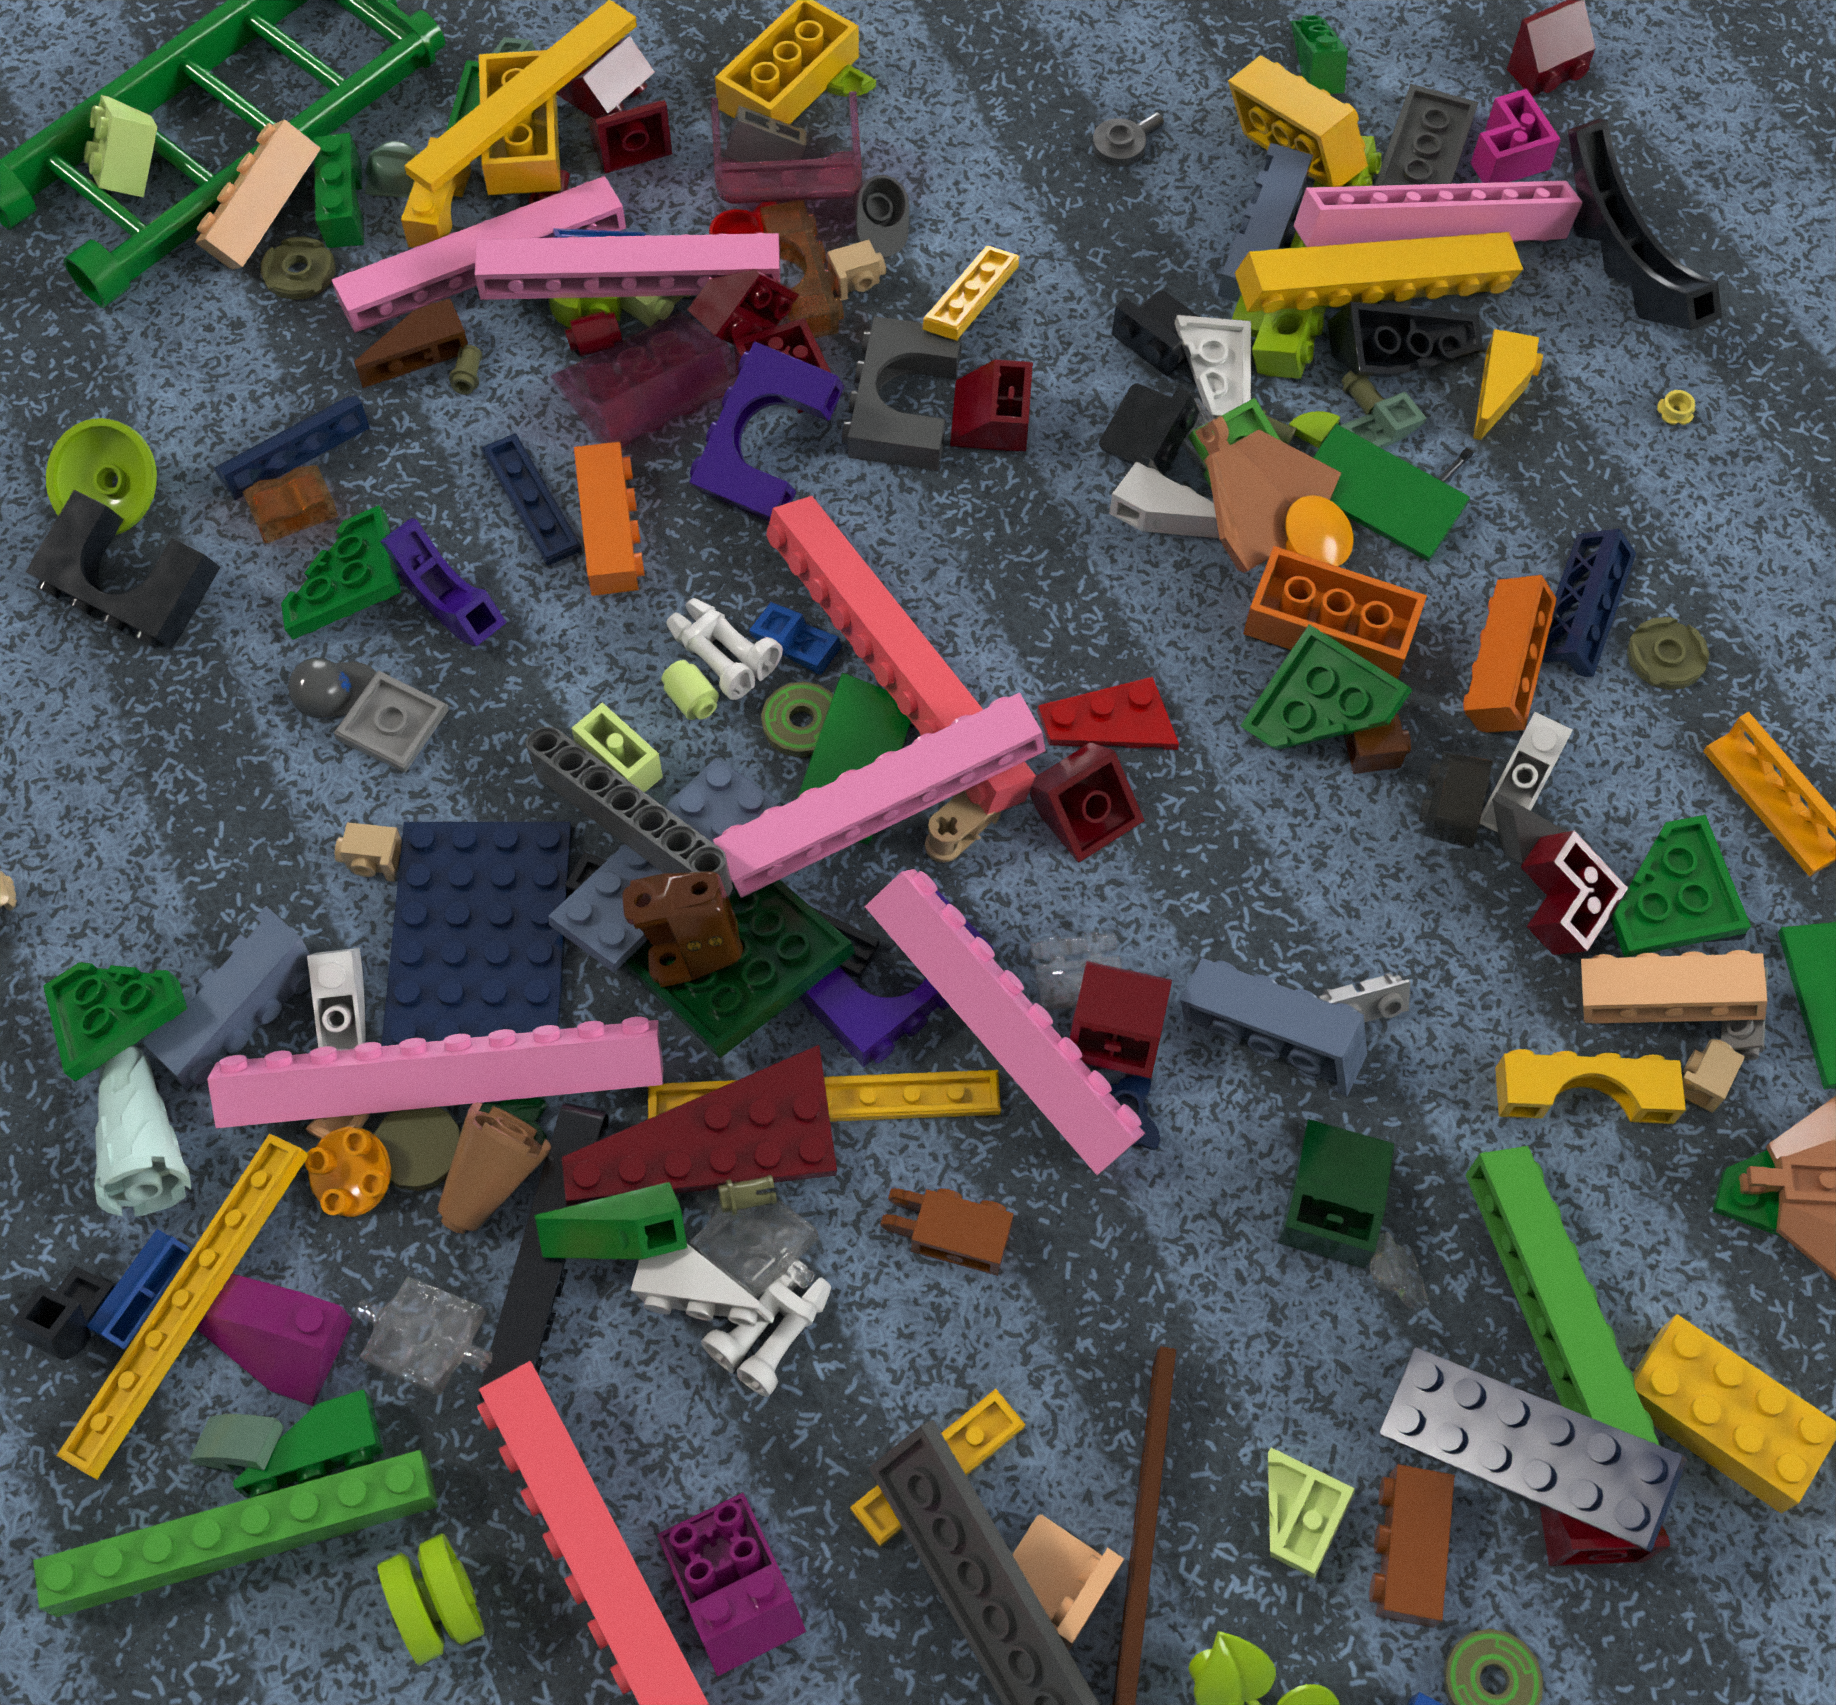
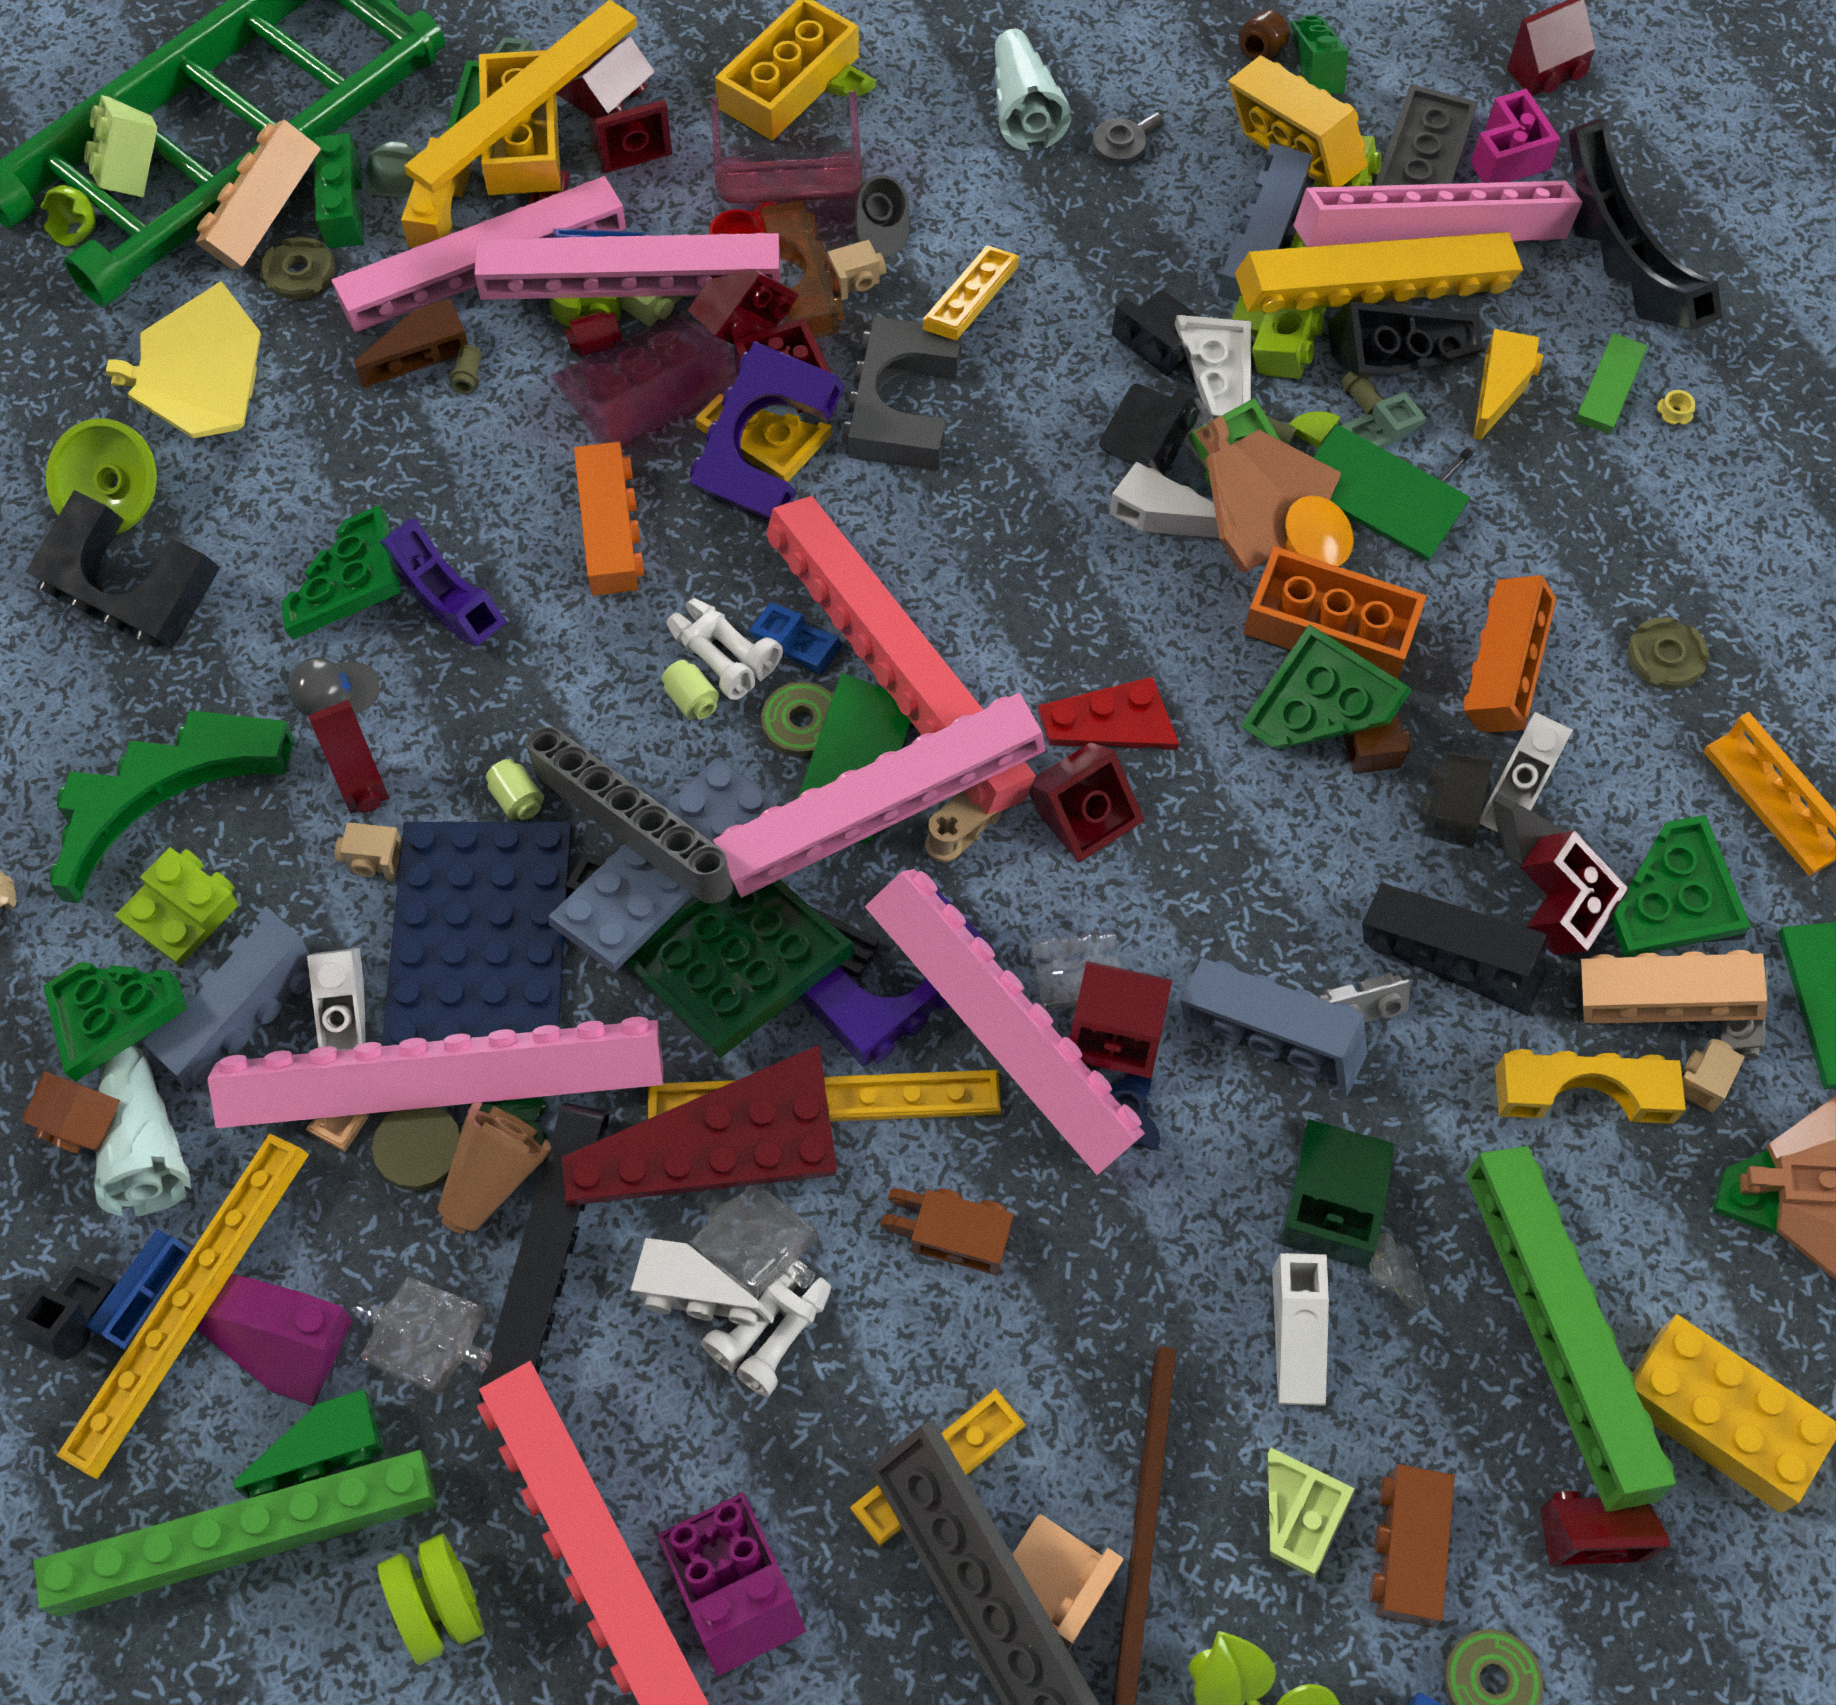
(64, 207): none -> lime hair
(69, 1113): none -> dark orange hinge
(149, 773): none -> green arch
(178, 905): none -> lime plate
(196, 365): none -> light yellow panel
(237, 1441): sand green slope -> none
(290, 503): clear orange brick -> none
(294, 446): dark blue fence -> none
(349, 757): none -> dark red slope
(349, 1171): light orange dish -> none
(391, 721): light grey tile -> none
(514, 790): none -> yellowish green brick
(531, 499): dark blue tile -> none
(615, 1227): green slope -> none
(618, 747): yellowish green brick -> none
(684, 919): reddish brown piece -> none
(743, 1194): olive pin -> none
(762, 138): dark grey hinge -> none
(773, 441): none -> yellow wing
(993, 406): dark red slope -> none
(1027, 96): none -> light aqua cone
(1264, 35): none -> reddish brown head
(1301, 1328): none -> white slope
(1458, 945): none -> black wedge
(1534, 1448): plate -> none
(1596, 597): dark blue fence -> none
(1611, 383): none -> bright green tile

